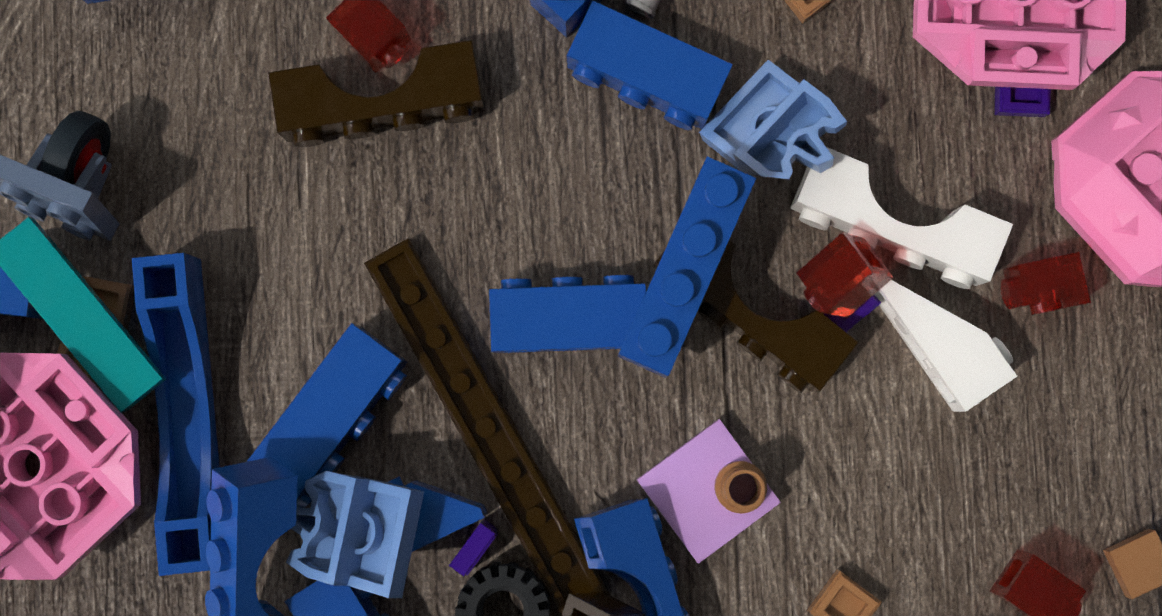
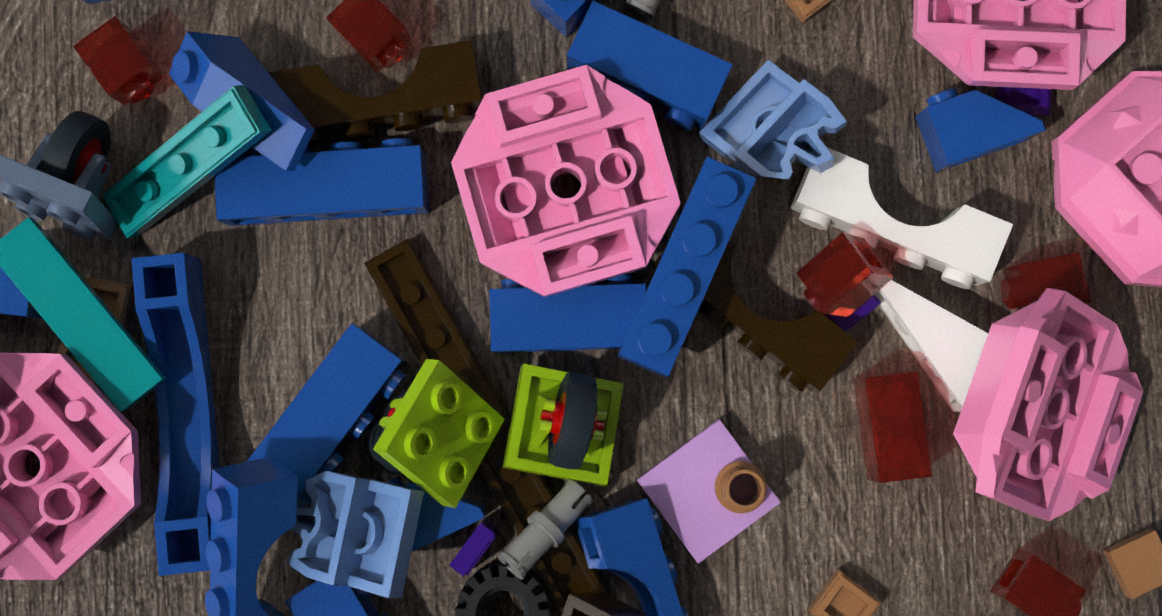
(119, 62): none -> clear red brick
(186, 161): none -> teal tile
(214, 63): none -> blue slope
(324, 185): none -> blue brick
(435, 433): none -> lime plate
(545, 529): none -> light grey pin
(554, 128): none -> bright pink piece
(563, 425): none -> lime plate
(892, 427): none -> clear red brick
(971, 127): none -> blue slope
(1049, 407): none -> bright pink piece

